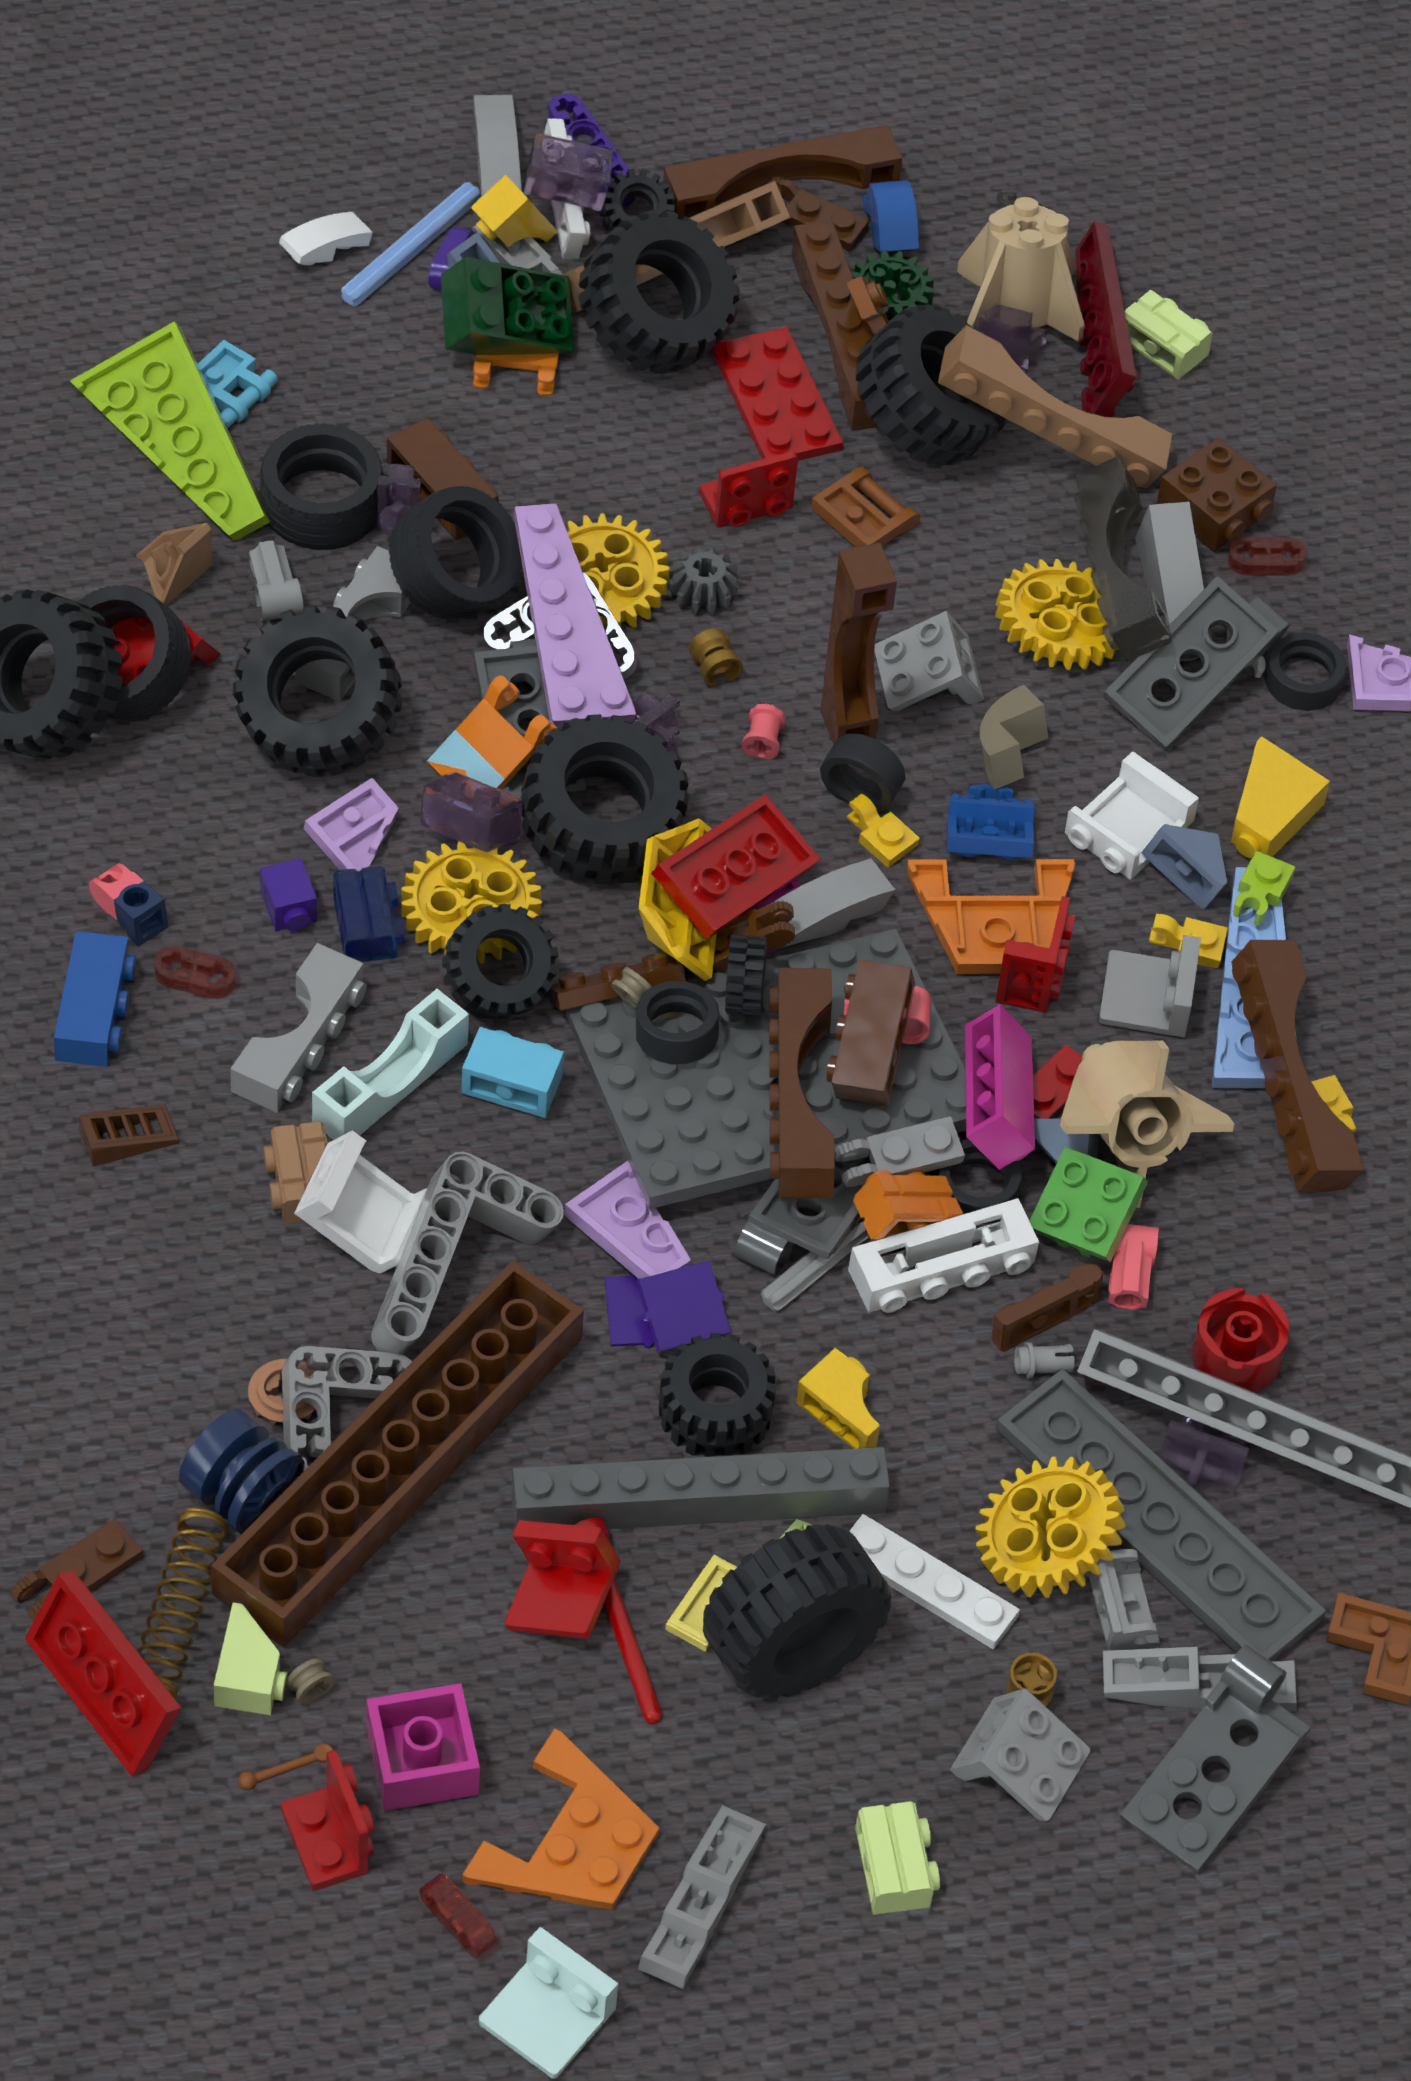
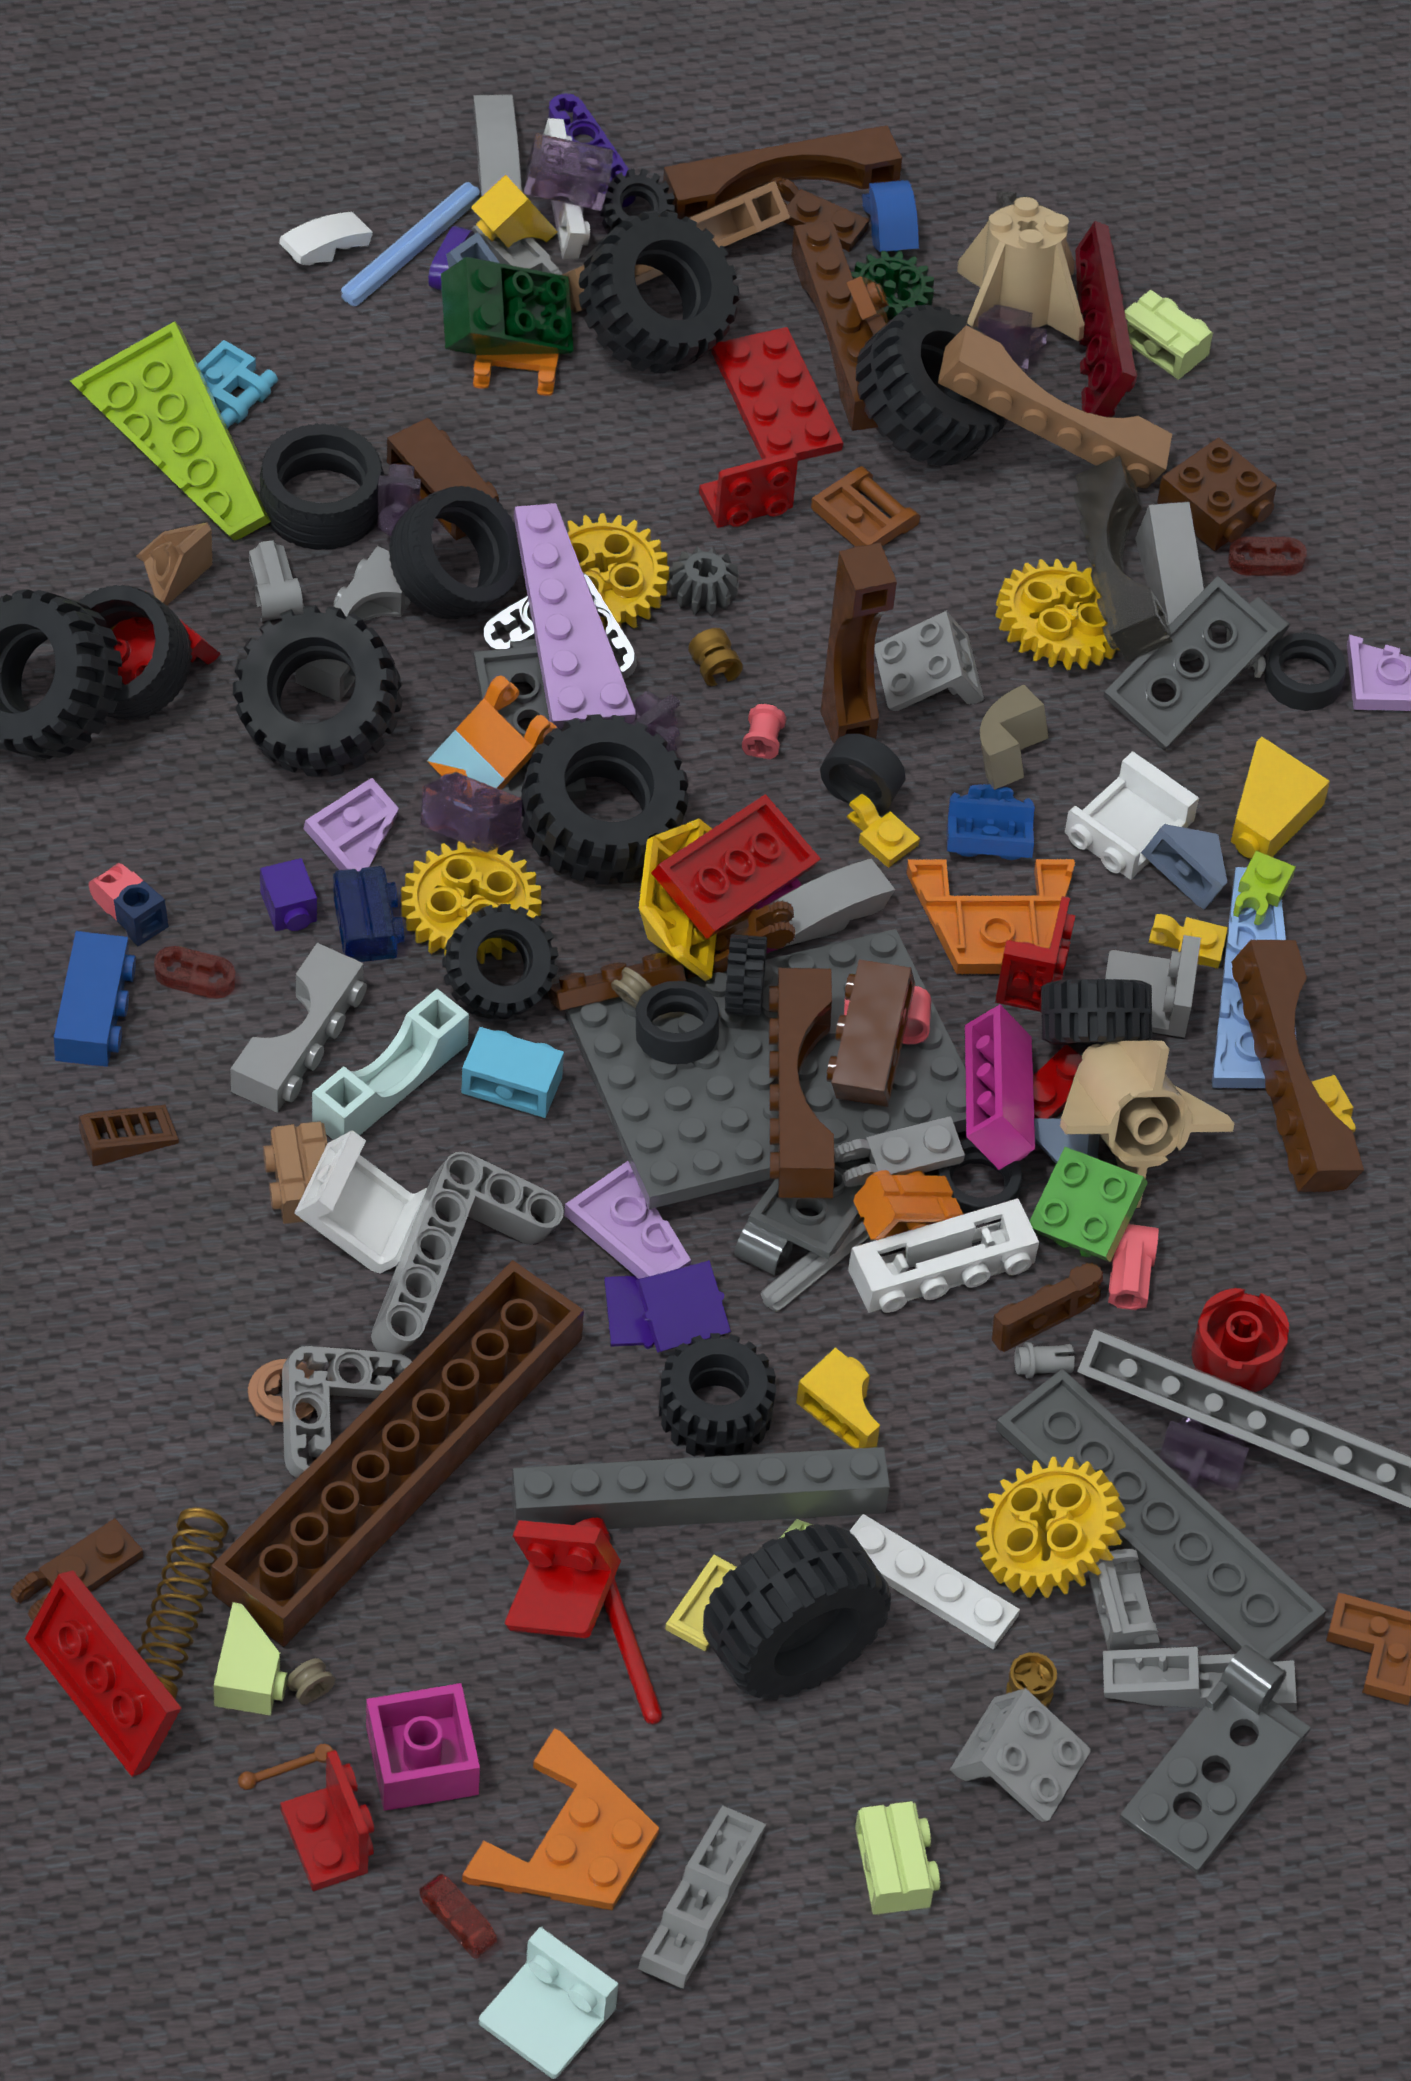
(239, 1468): dark blue wheel -> none
(1096, 1011): none -> black tyre

